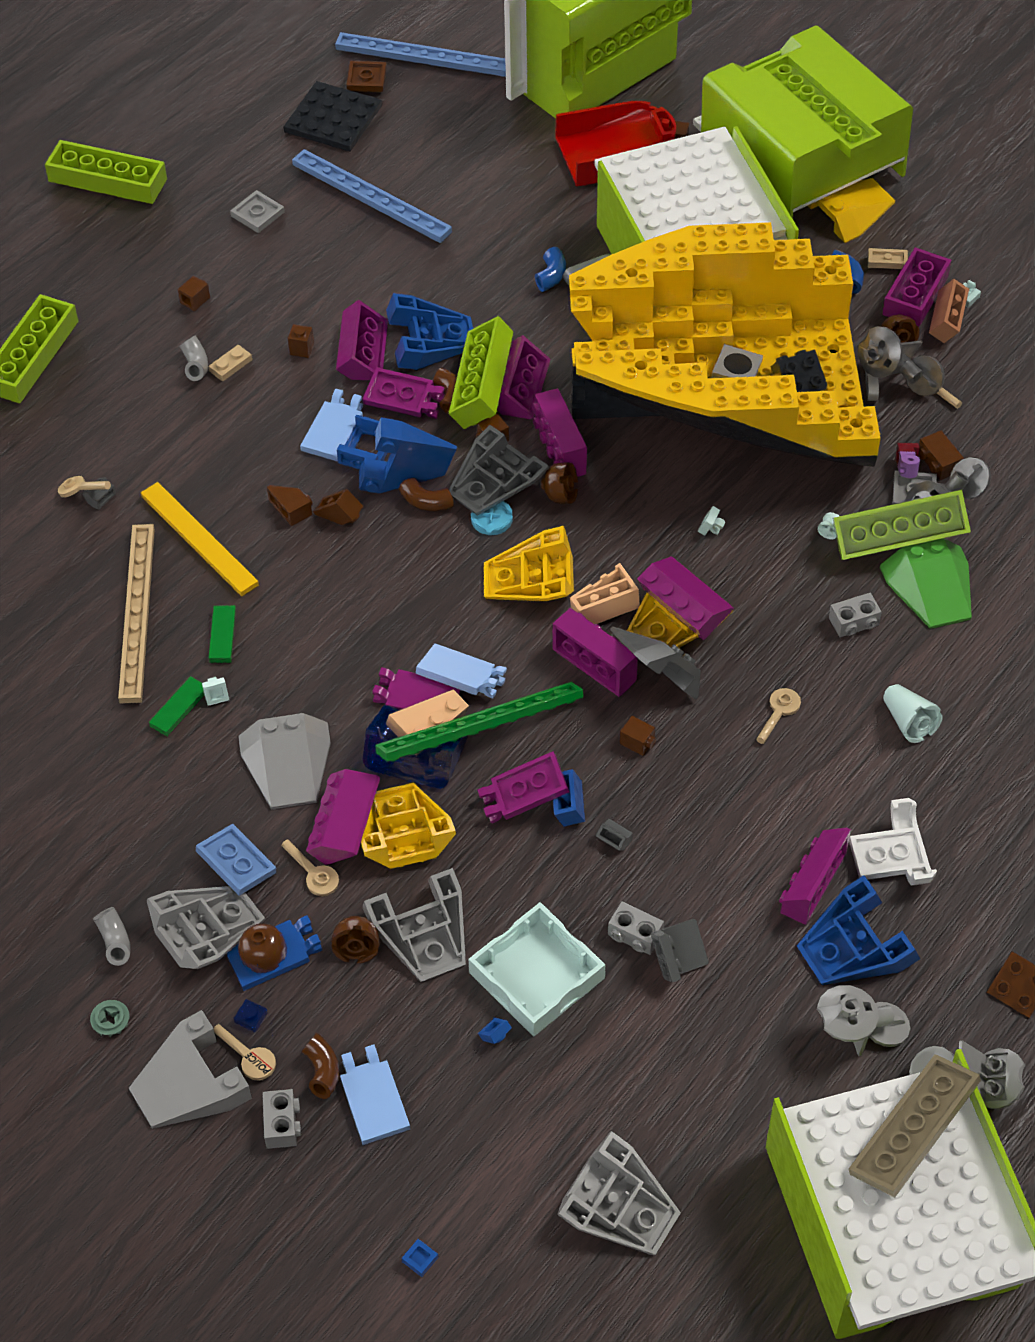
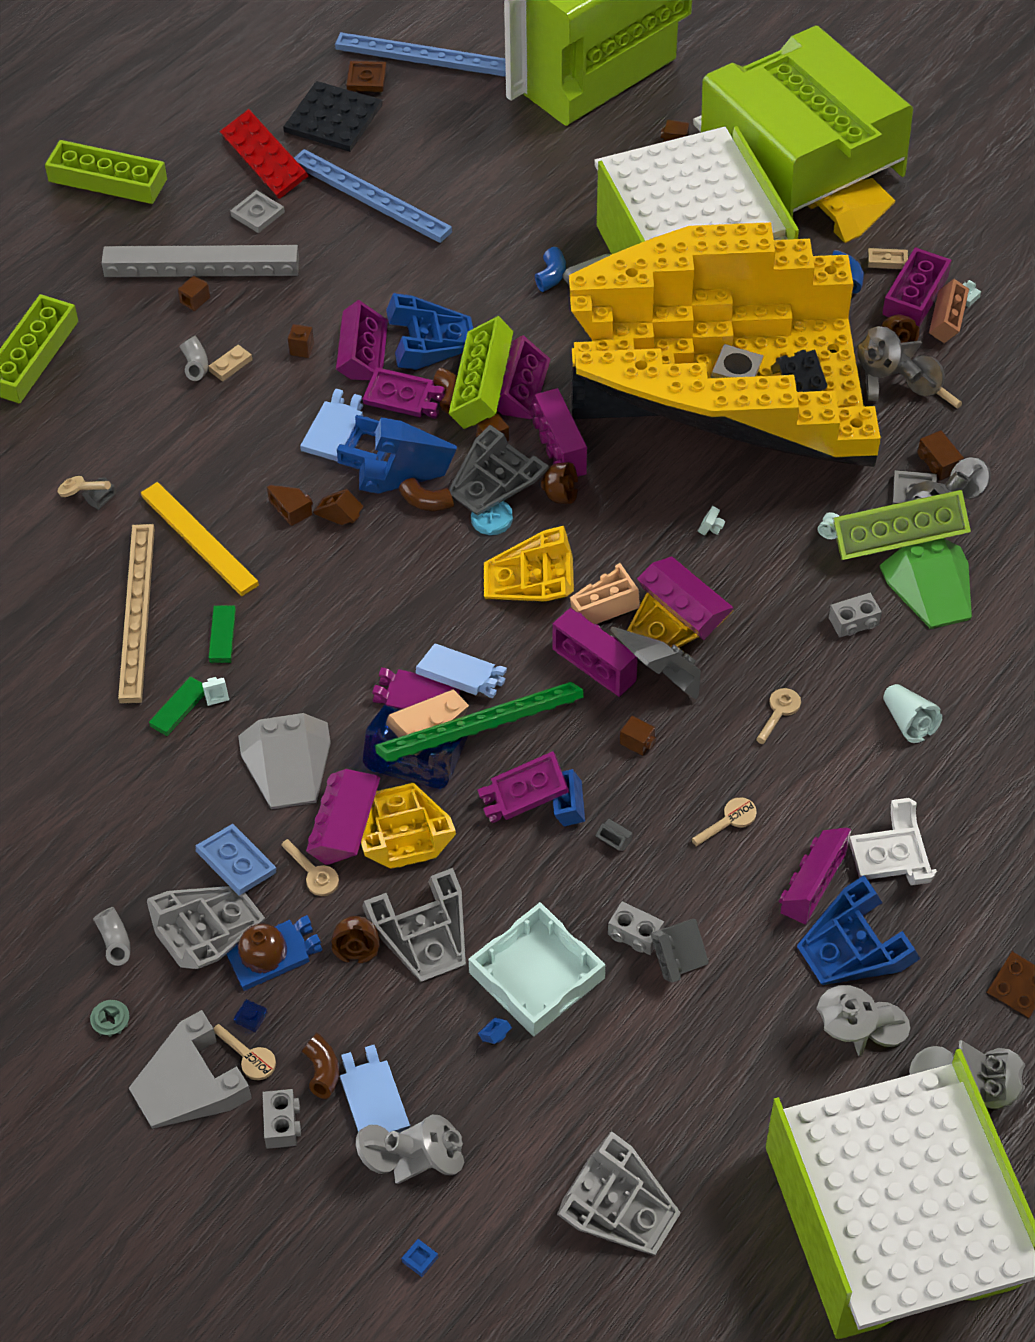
(200, 261): none -> light grey brick
(264, 154): none -> red plate
(423, 1146): none -> light grey piece
(609, 131): red windscreen -> none
(737, 812): none -> tan piece
(907, 459): medium lavender leg -> none
(914, 1125): dark tan plate -> none

